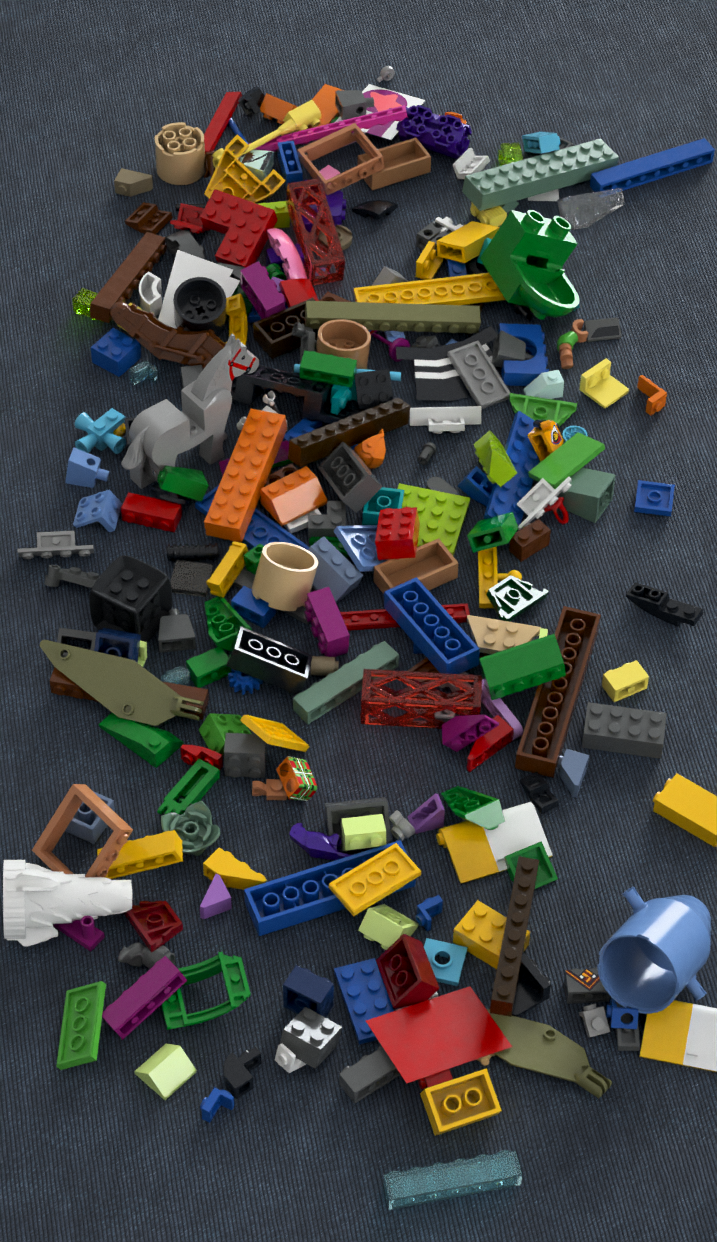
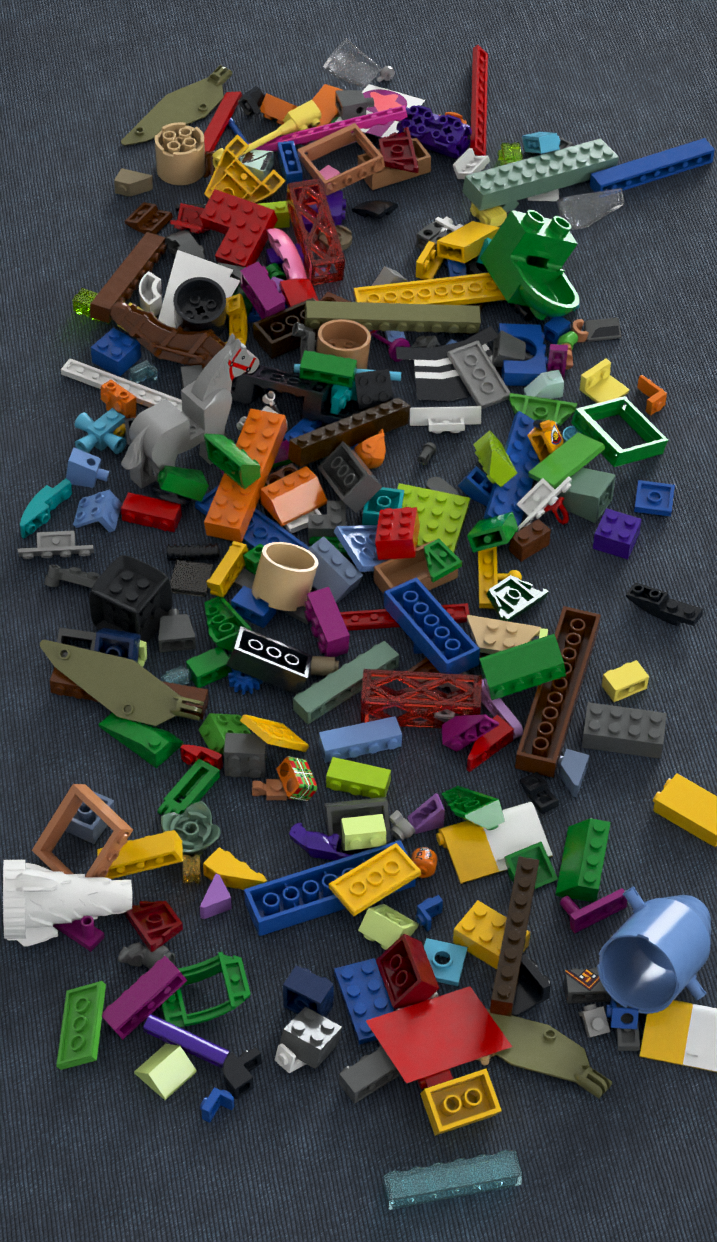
(39, 508): none -> teal slope
(97, 377): none -> white plate
(118, 399): none -> orange plate
(181, 106): none -> olive wing
(188, 1041): none -> dark purple brick
(191, 869): none -> clear yellow wheel
(232, 460): none -> green slope
(352, 65): none -> clear slope
(358, 778): none -> lime brick
(360, 739): none -> medium blue brick
(399, 151): none -> dark red wing
(425, 860): none -> orange head
(440, 560): none -> green wing
(479, 101): none -> red plate
(555, 328): none -> blue brick
(557, 358): none -> magenta piece
(583, 860): none -> green slope
(584, 422): none -> green window
(593, 912): none -> magenta piece
(617, 533): none -> dark purple brick

